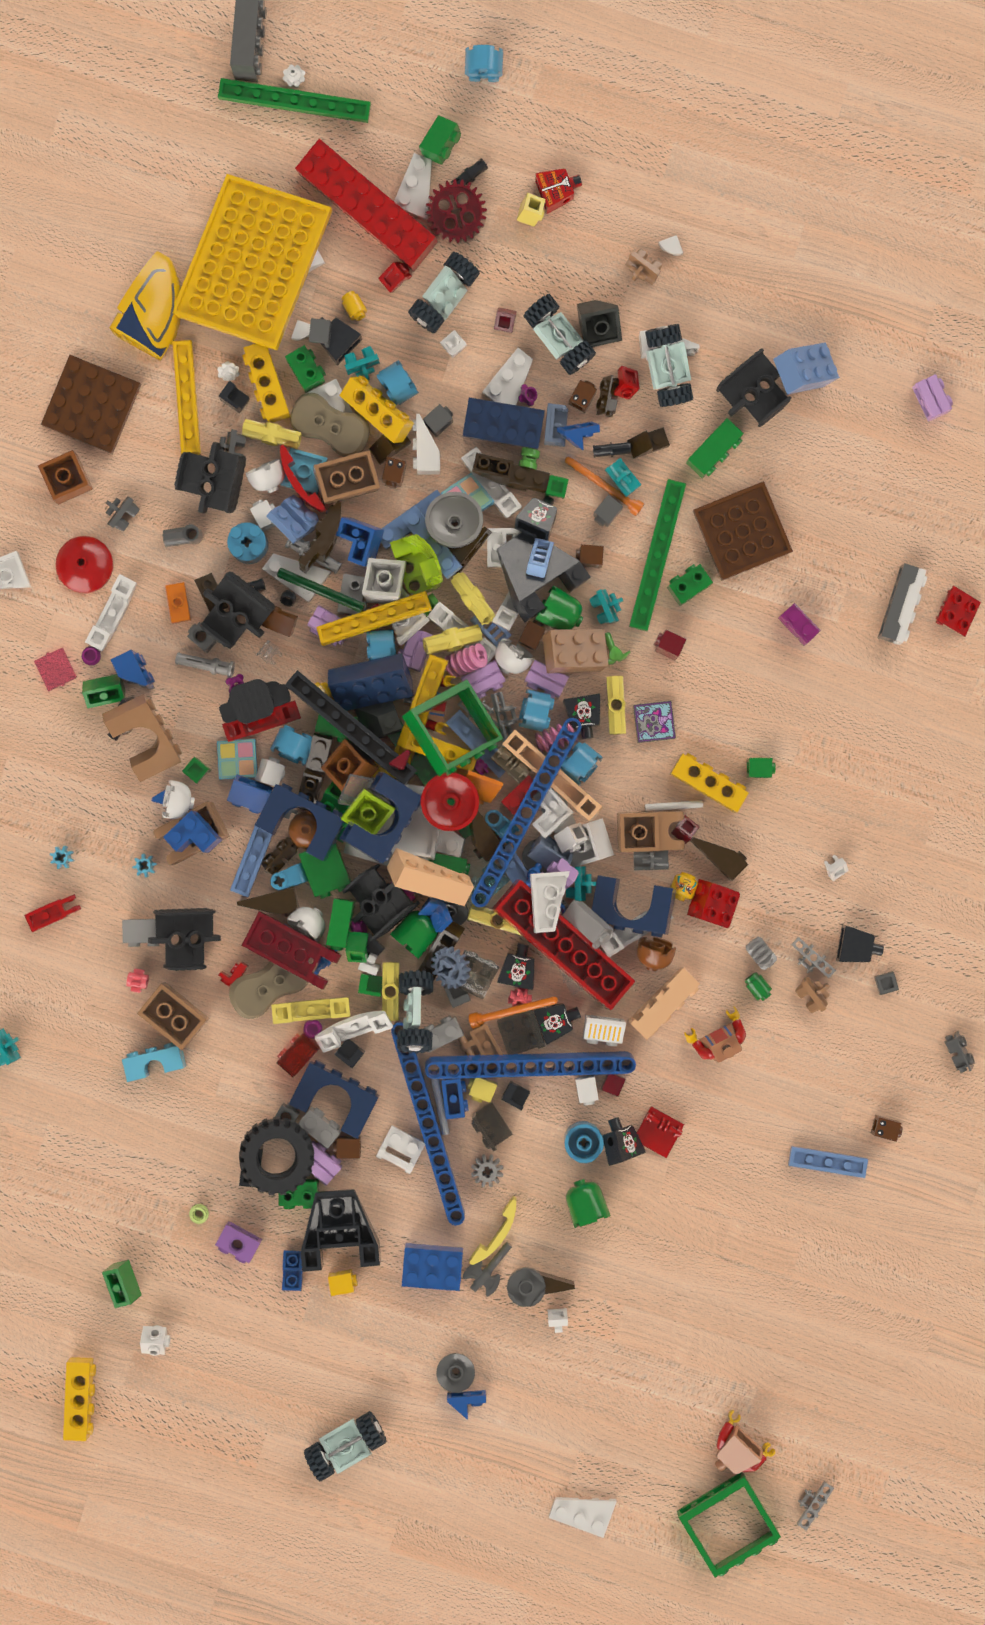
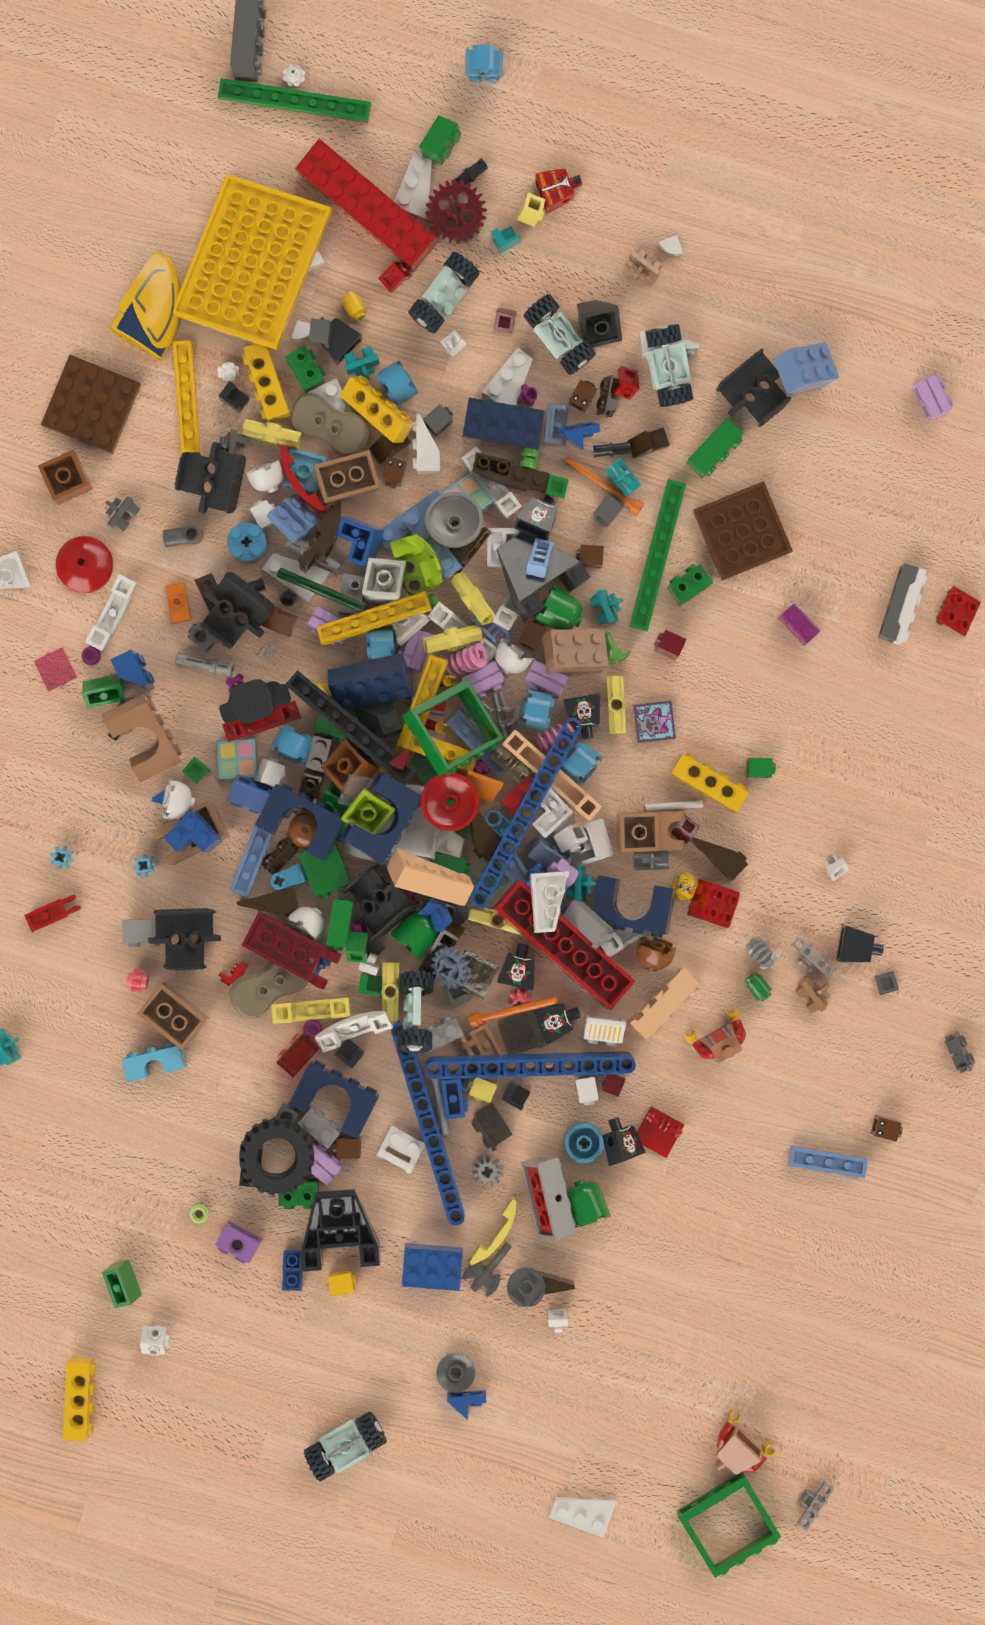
(505, 239): none -> teal panel
(548, 1197): none -> light grey brick

